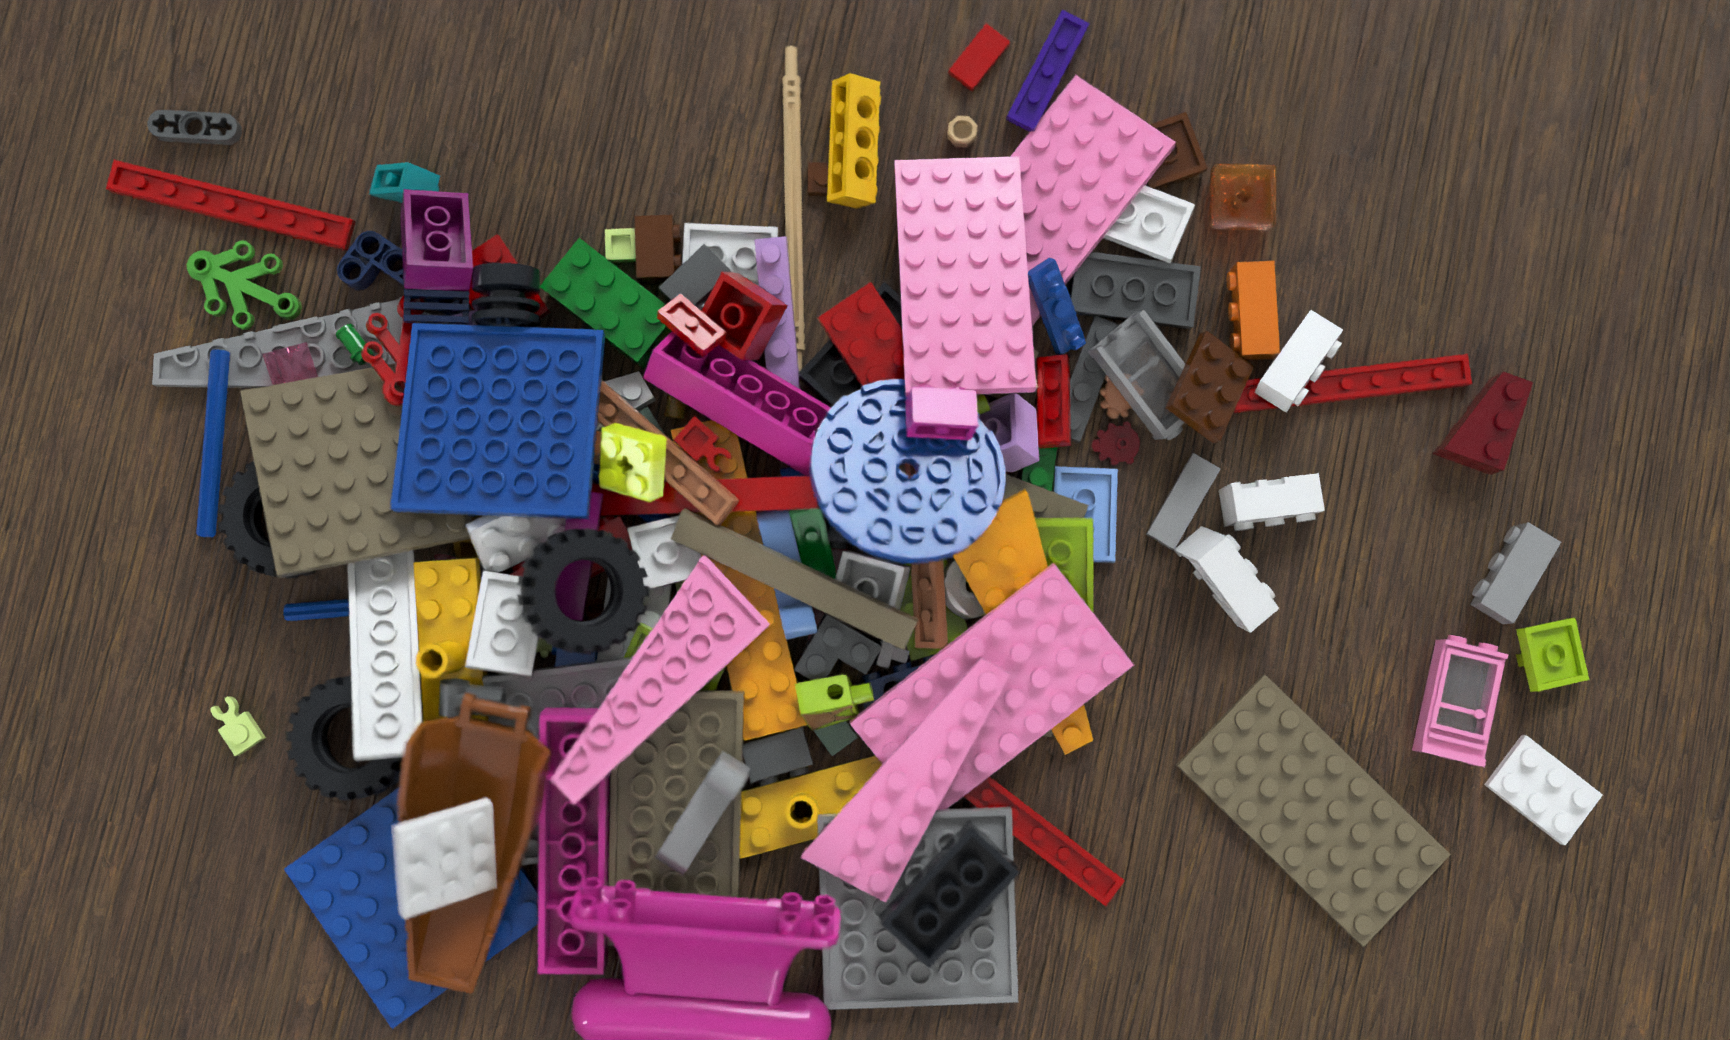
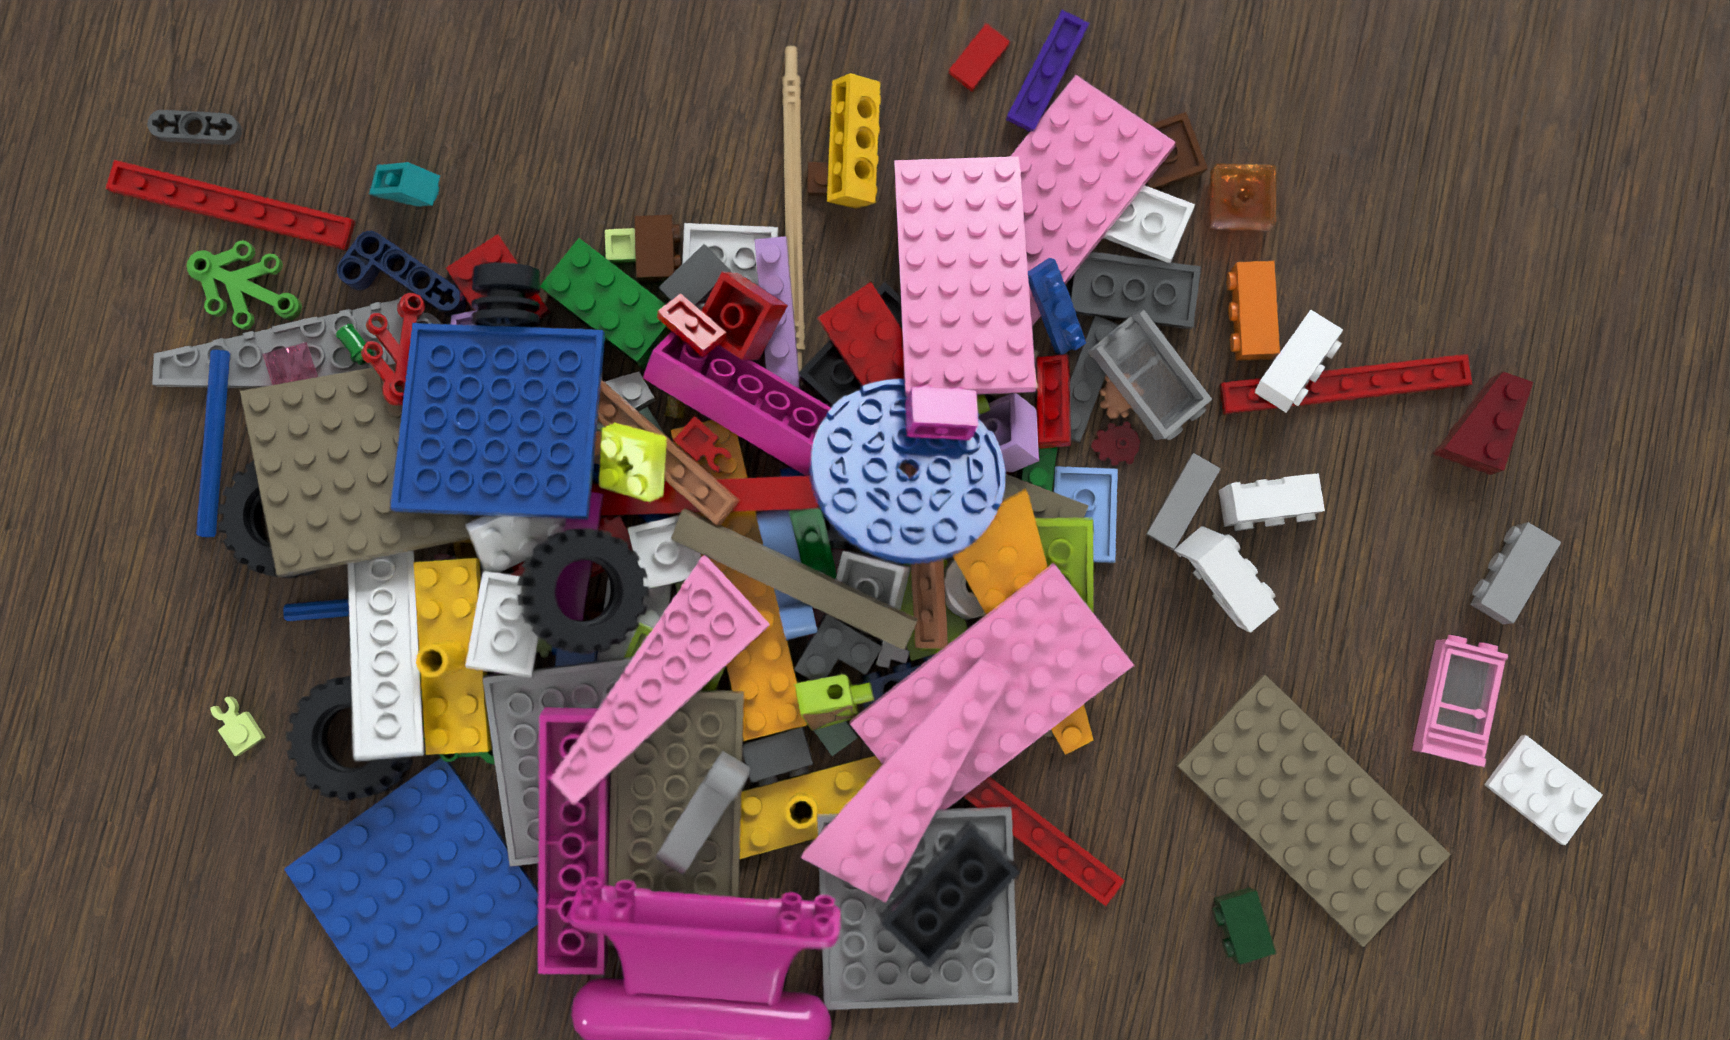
(436, 240): magenta brick -> none
(436, 294): dark blue tile -> none
(444, 857): white plate -> none
(450, 766): dark orange windscreen -> none
(454, 689): dark grey piece -> none
(962, 131): tan tile -> none
(1209, 387): reddish brown plate -> none
(1243, 926): none -> dark green brick
(1552, 654): lime hinge -> none

